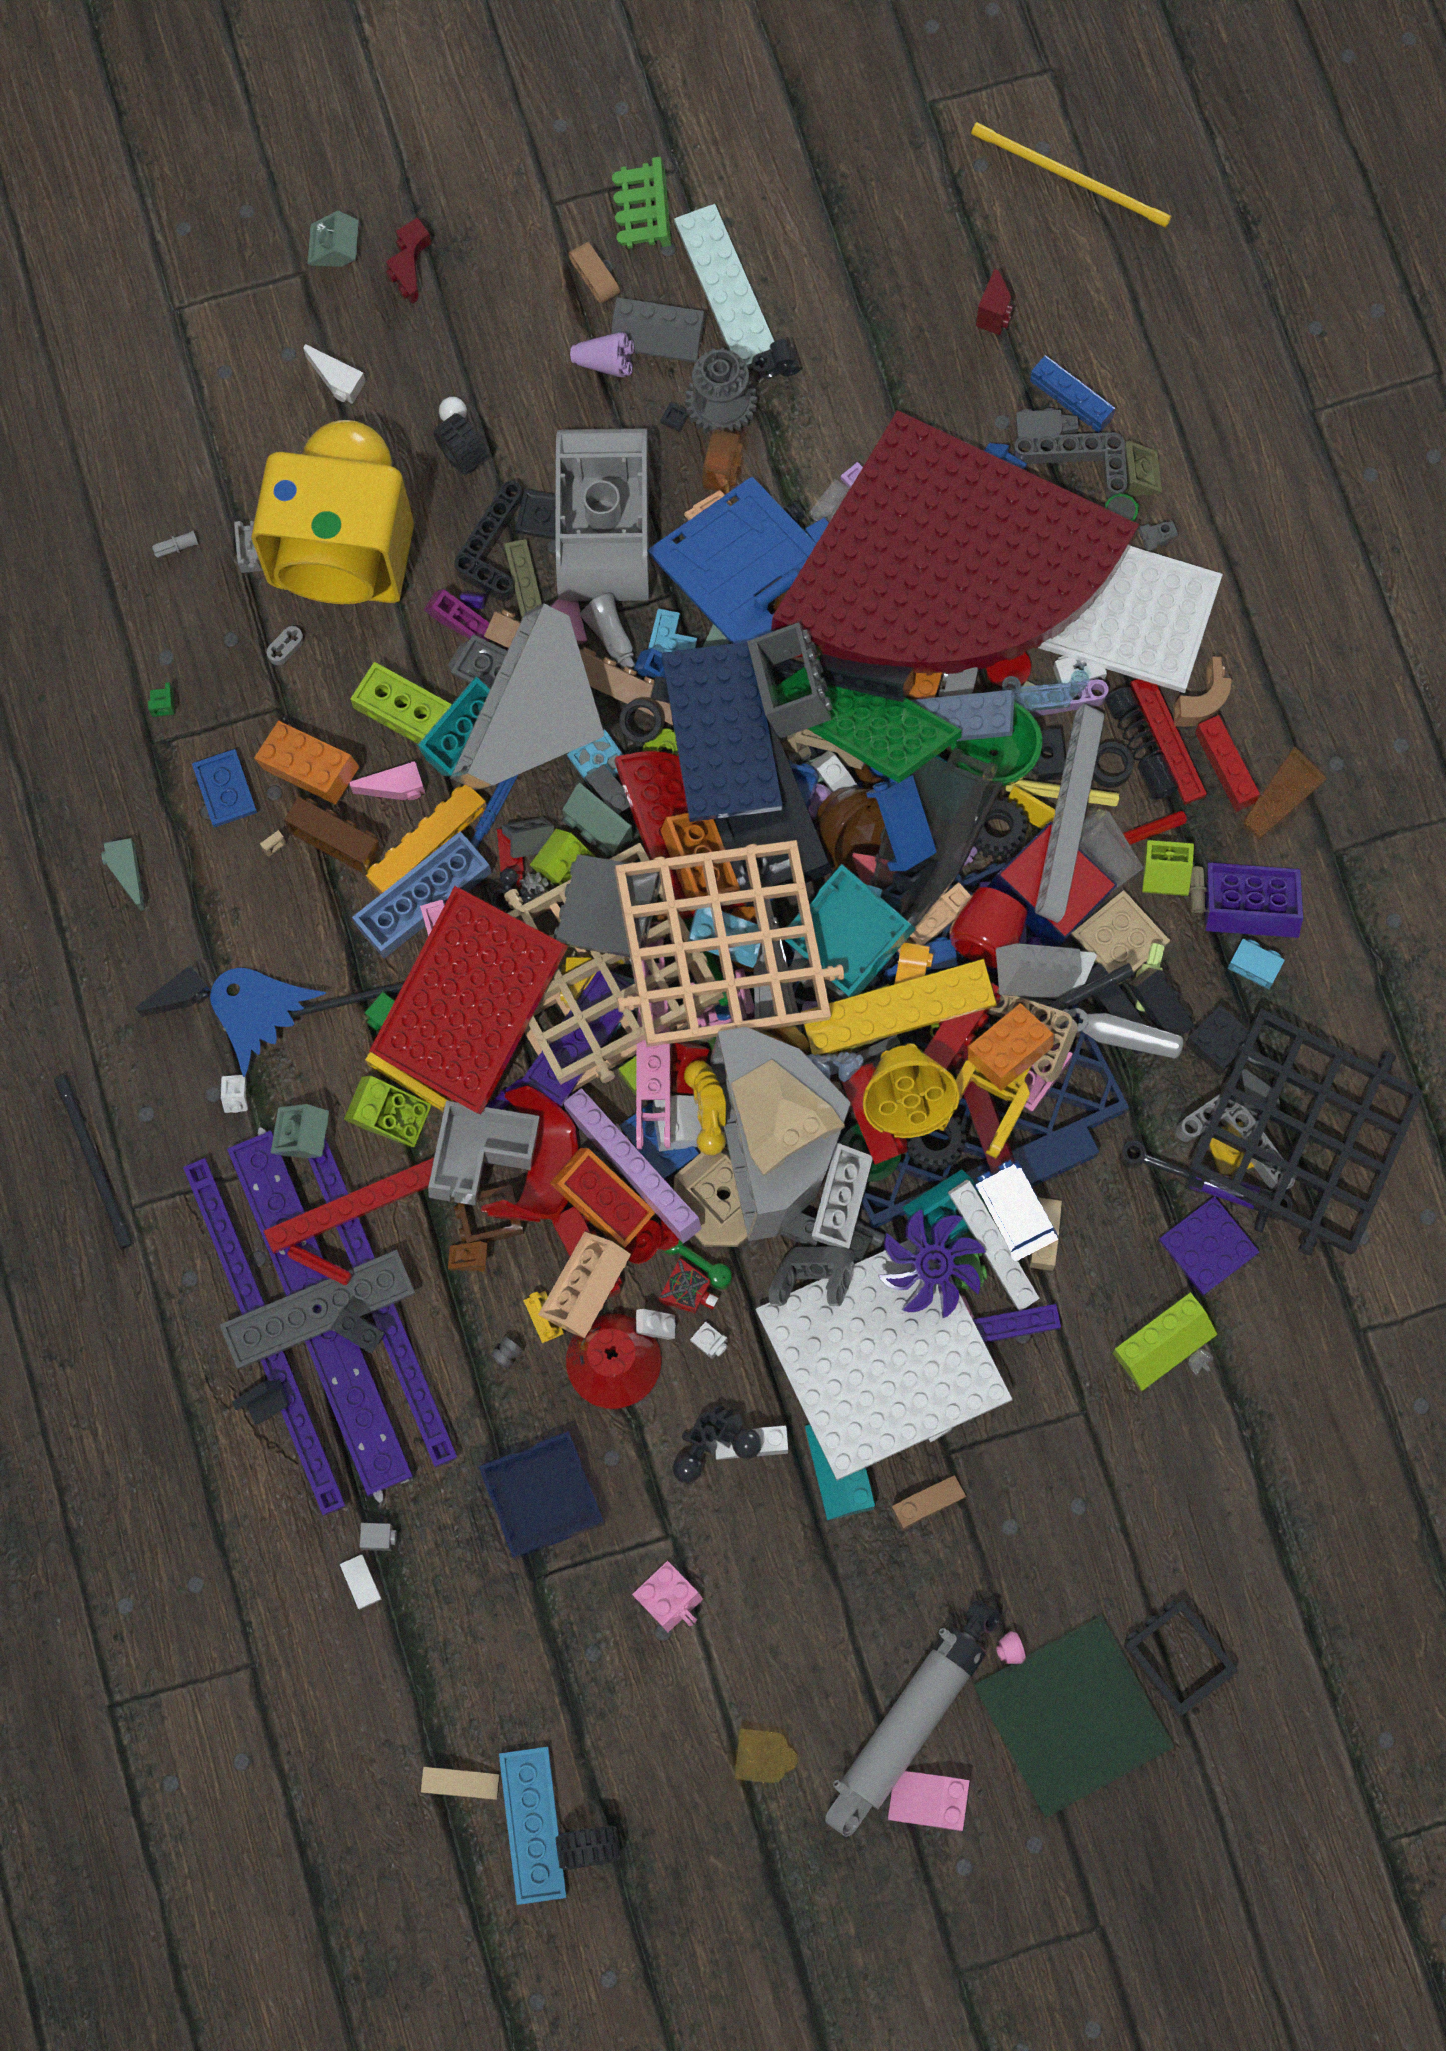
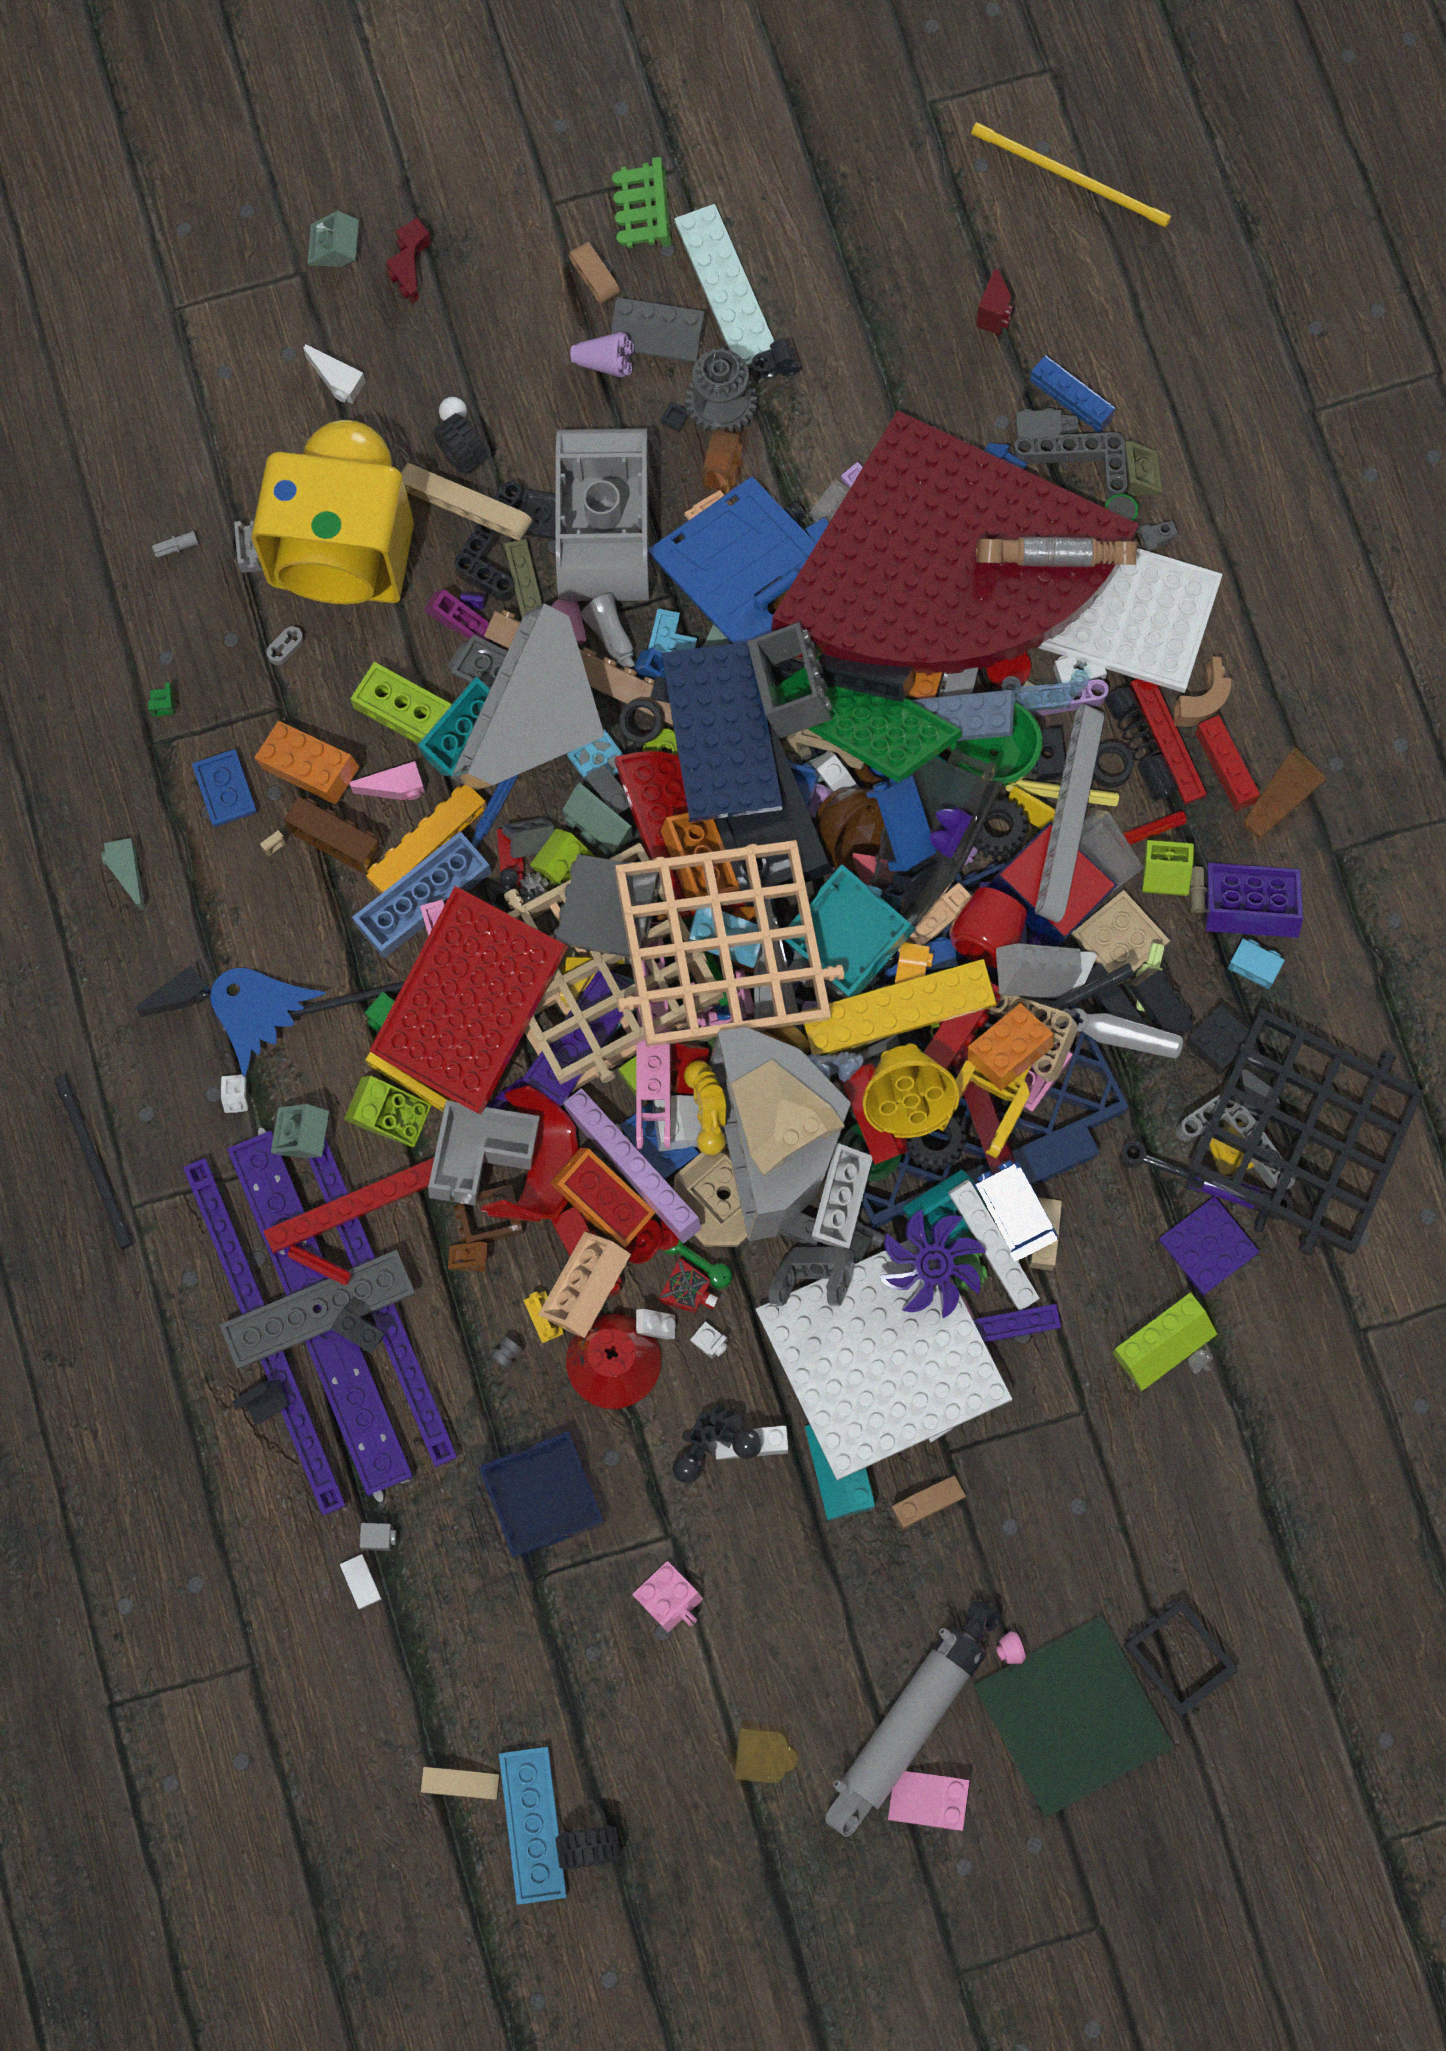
(465, 502): none -> tan beam
(955, 824): none -> dark purple tile
(1056, 551): none -> piece

